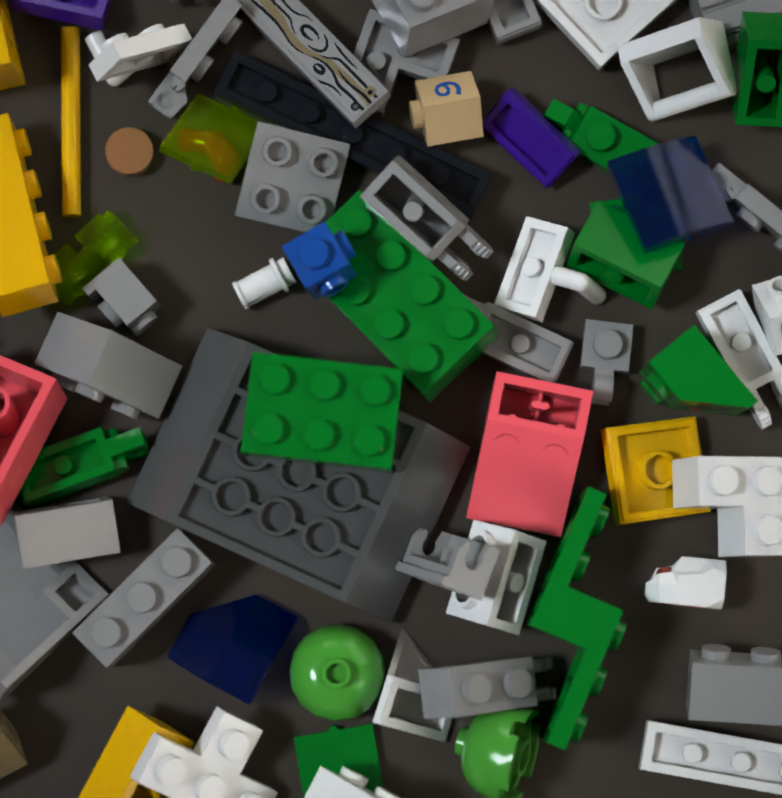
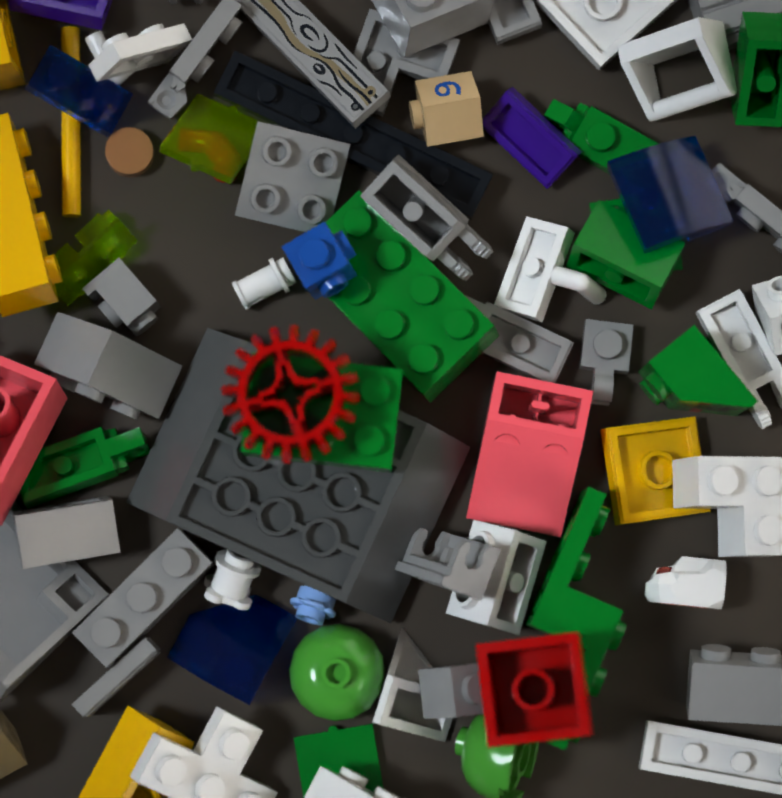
(75, 91): none -> clear blue hinge
(117, 677): none -> light grey tile
(231, 580): none -> white brick
(267, 399): none -> red gear
(313, 606): none -> light blue plate
(534, 689): none -> red brick

